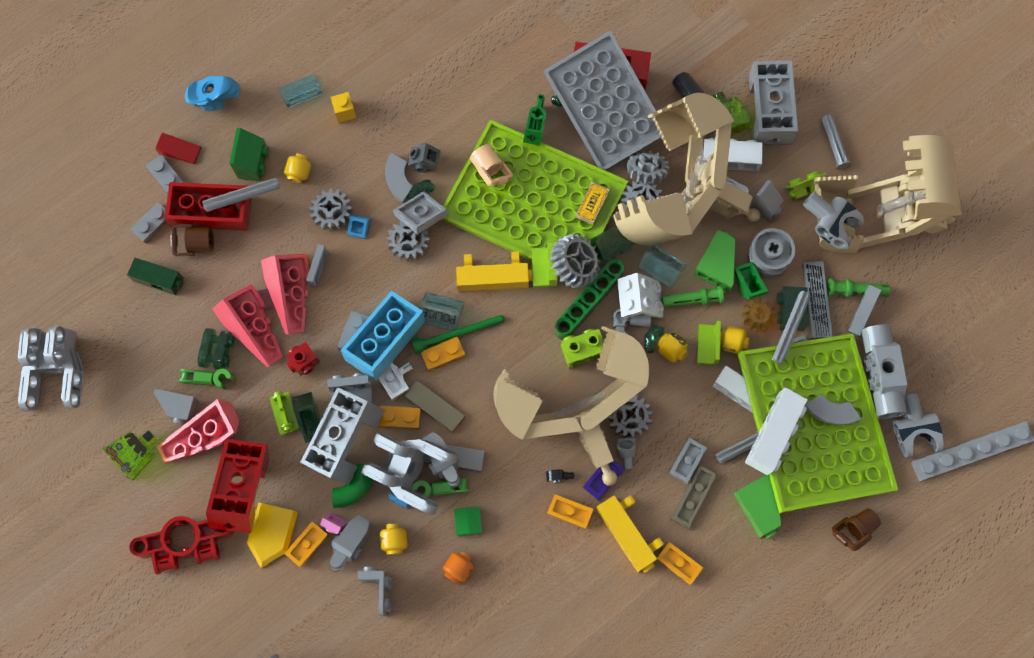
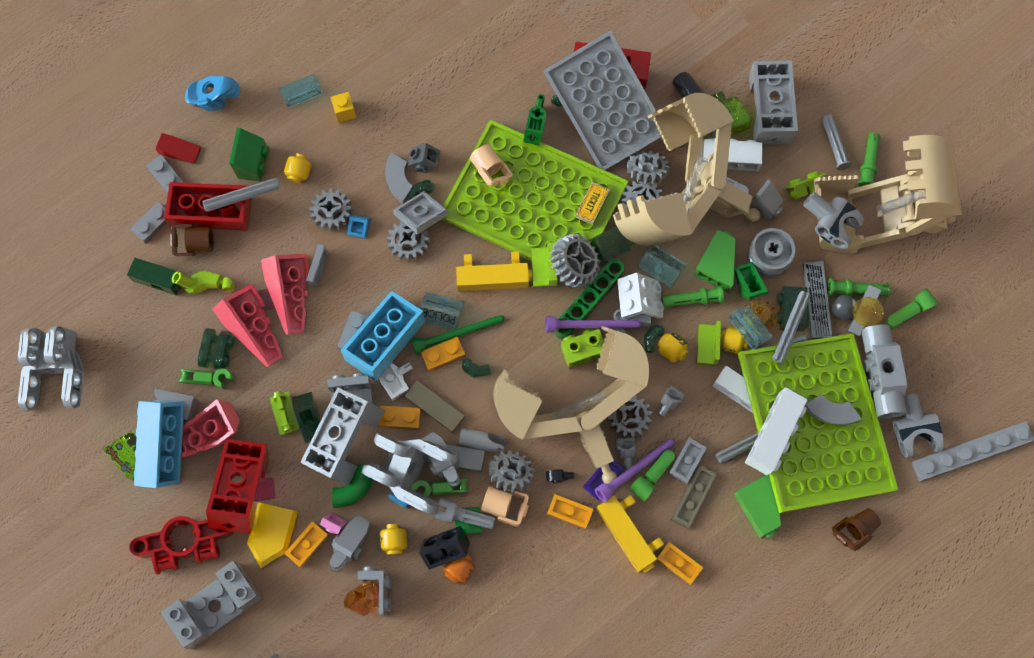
(159, 443): none -> medium azure brick
(193, 619): none -> light grey plate
(202, 281): none -> lime arm
(265, 490): none -> clear pink tile
(302, 359): red brick -> none
(363, 598): none -> clear orange piece
(444, 547): none -> black brick
(453, 513): none -> light grey piece
(473, 370): none -> clear green arm
(481, 440): none -> light grey piece
(498, 504): none -> light nougat piece
(511, 470): none -> light grey gear
(553, 324): none -> medium lavender piece
(606, 490): none -> medium lavender piece
(644, 486): none -> bright green piece
(670, 400): none -> light grey piece
(750, 327): none -> clear light blue panel
(843, 307): none -> dark grey piece
(867, 312): none -> clear yellow plate
(868, 169): none -> bright green pin
(920, 304): none -> bright green piece

